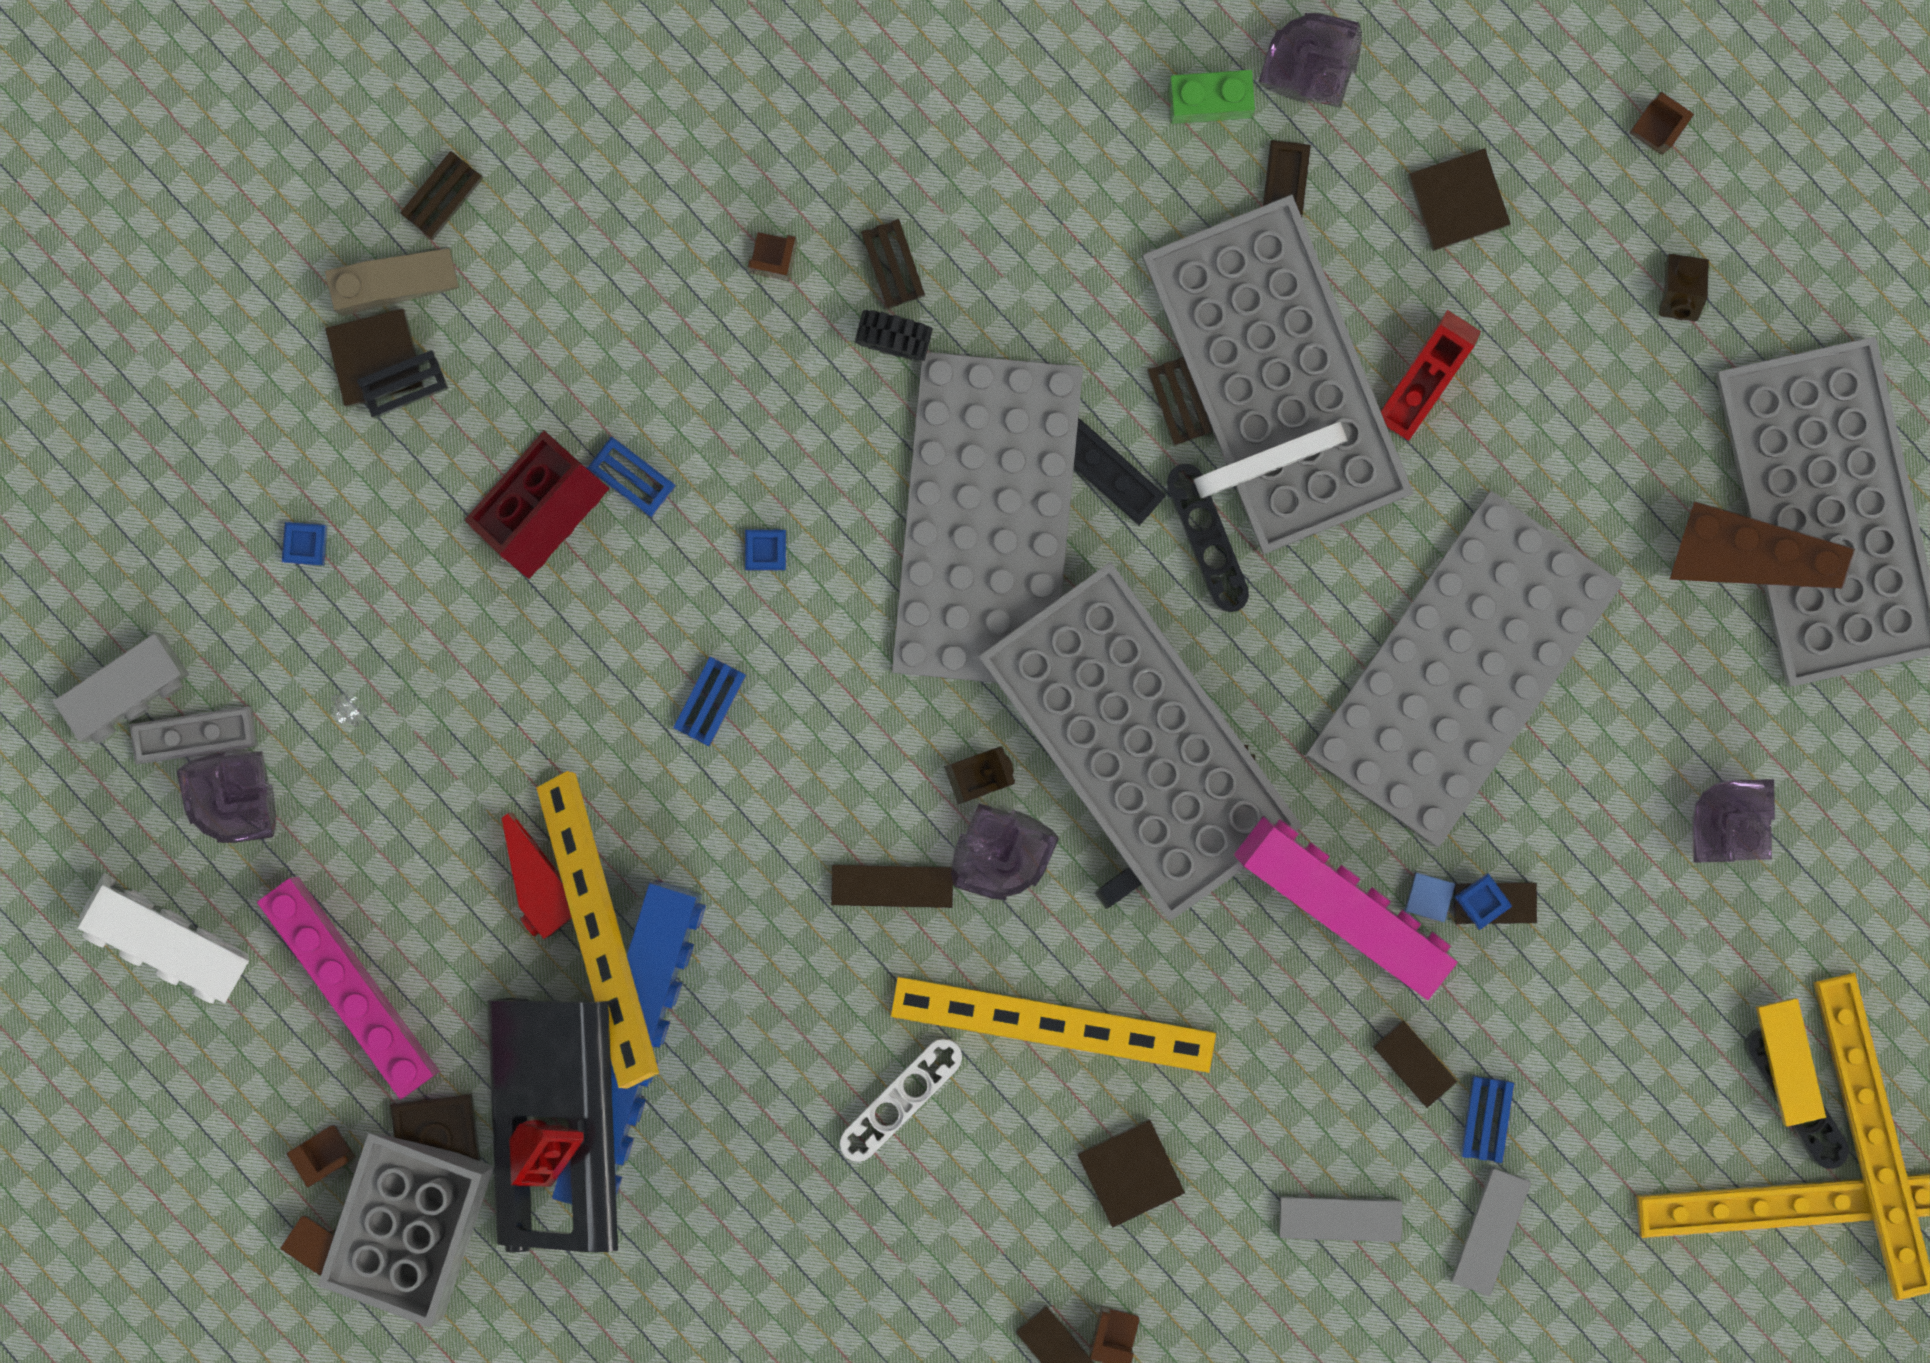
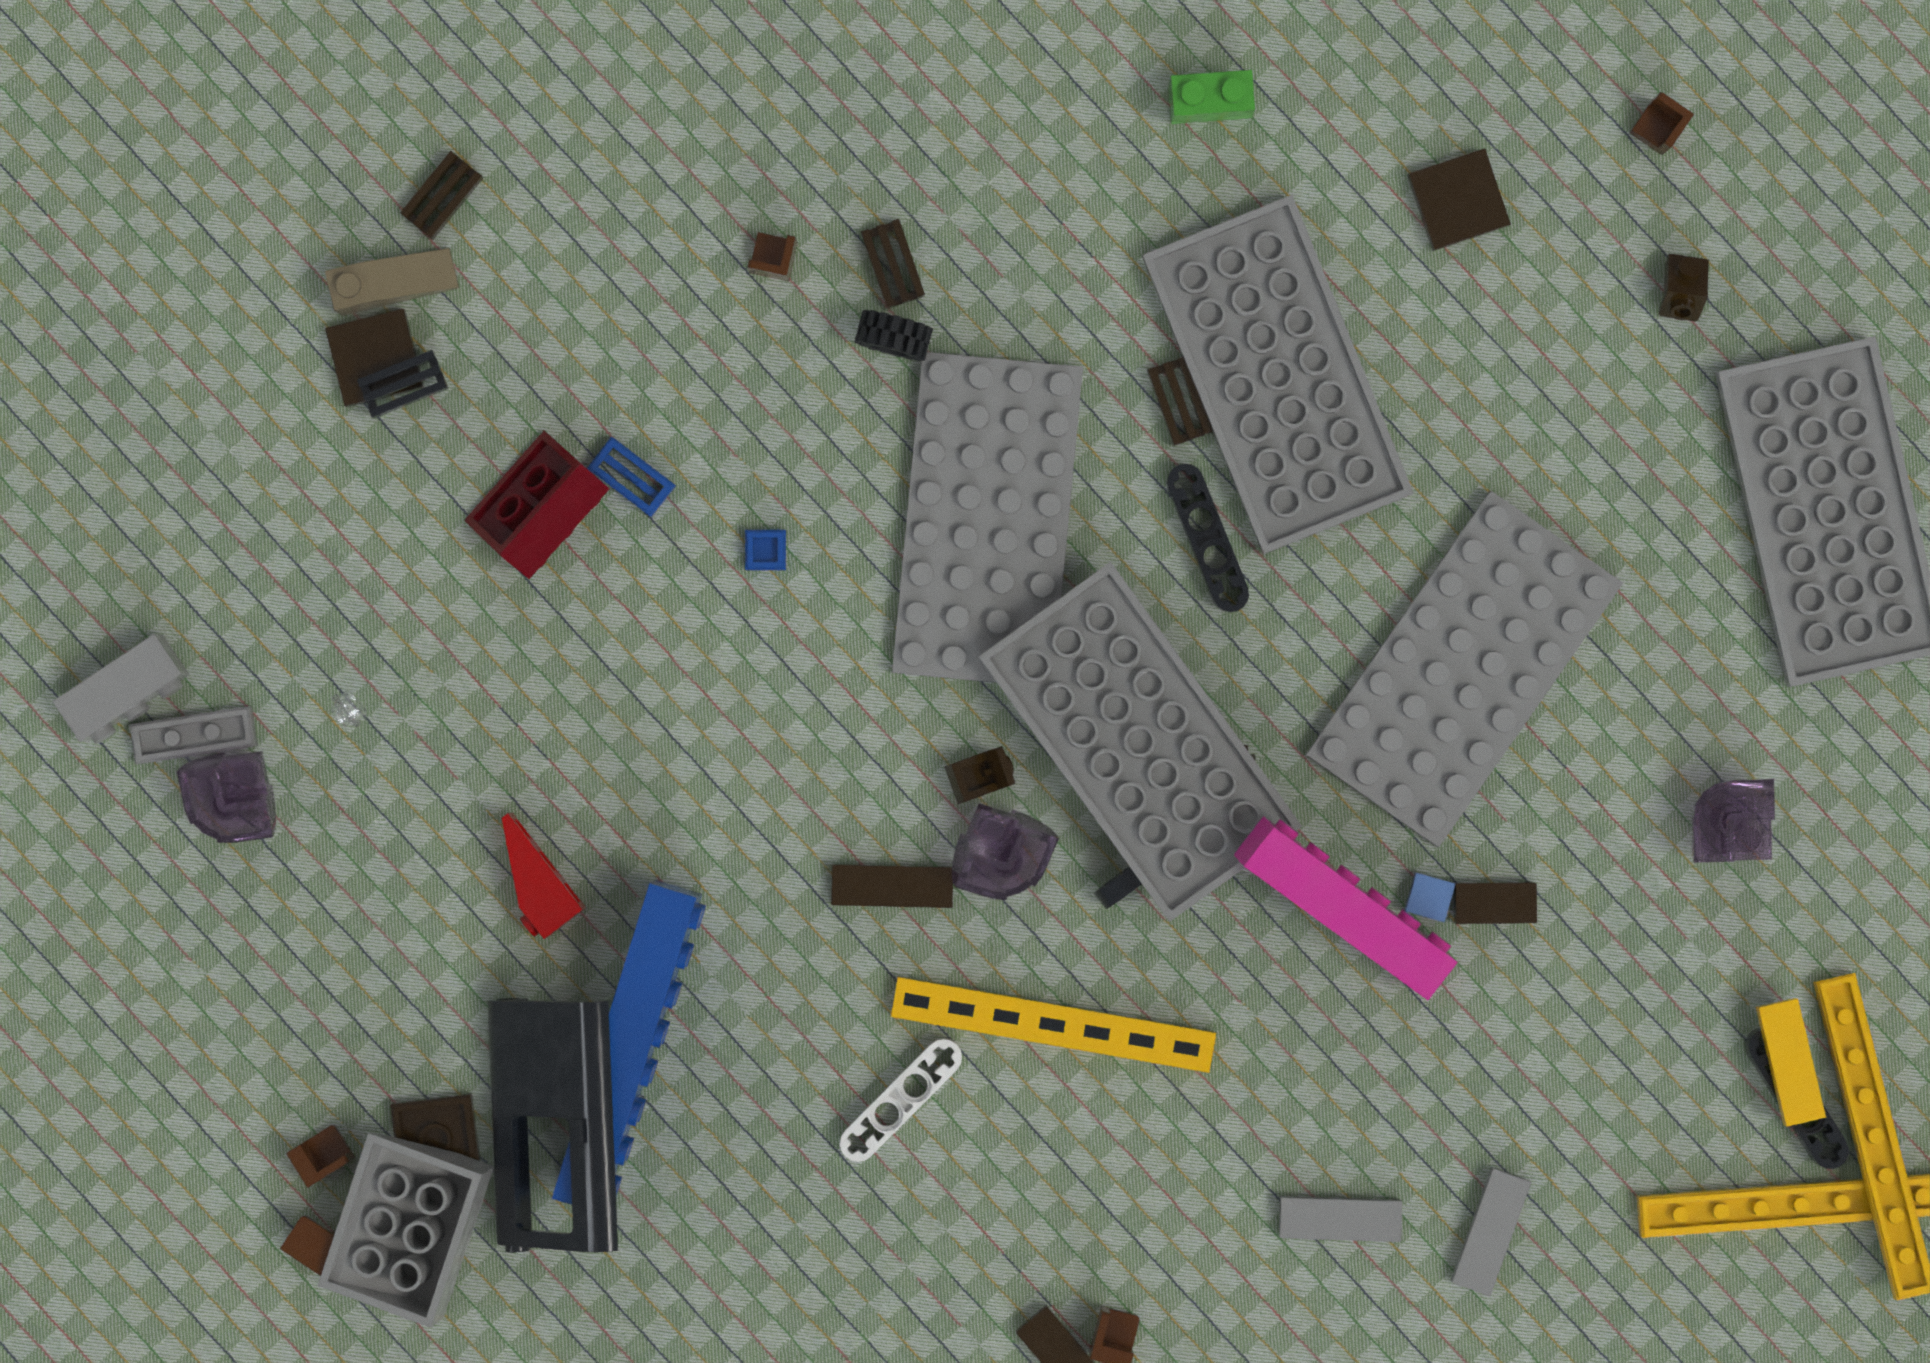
(161, 941): white wedge -> none
(304, 544): blue tile -> none
(348, 987): dark pink brick -> none
(541, 1152): red slope -> none
(597, 928): yellow tile -> none
(725, 670): blue tile -> none
(1114, 475): black tile -> none
(1131, 1173): dark brown tile -> none
(1270, 460): white beam -> none
(1286, 172): dark brown tile -> none
(1313, 59): clear purple brick -> none
(1414, 1064): dark brown tile -> none
(1429, 374): red slope -> none
(1483, 901): blue tile -> none
(1503, 1119): blue tile -> none
(1752, 551): reddish brown wedge -> none

